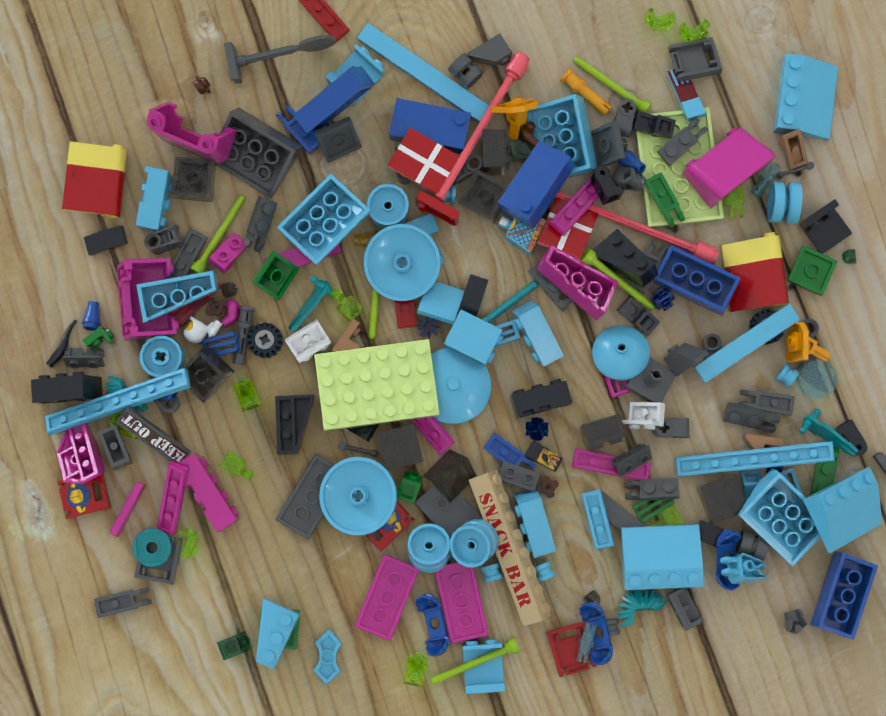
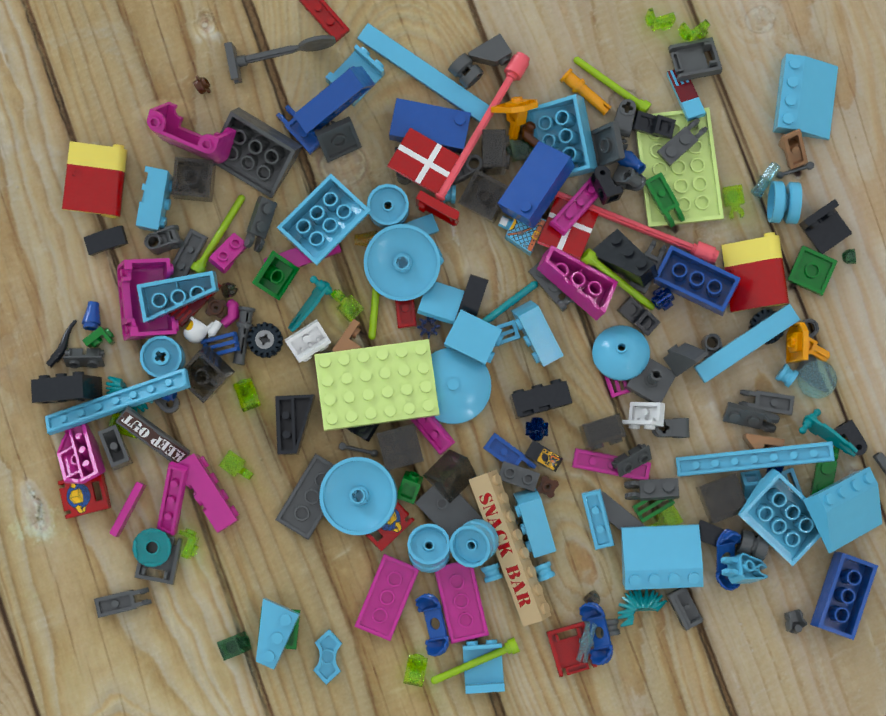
(727, 166): dark pink windscreen -> none

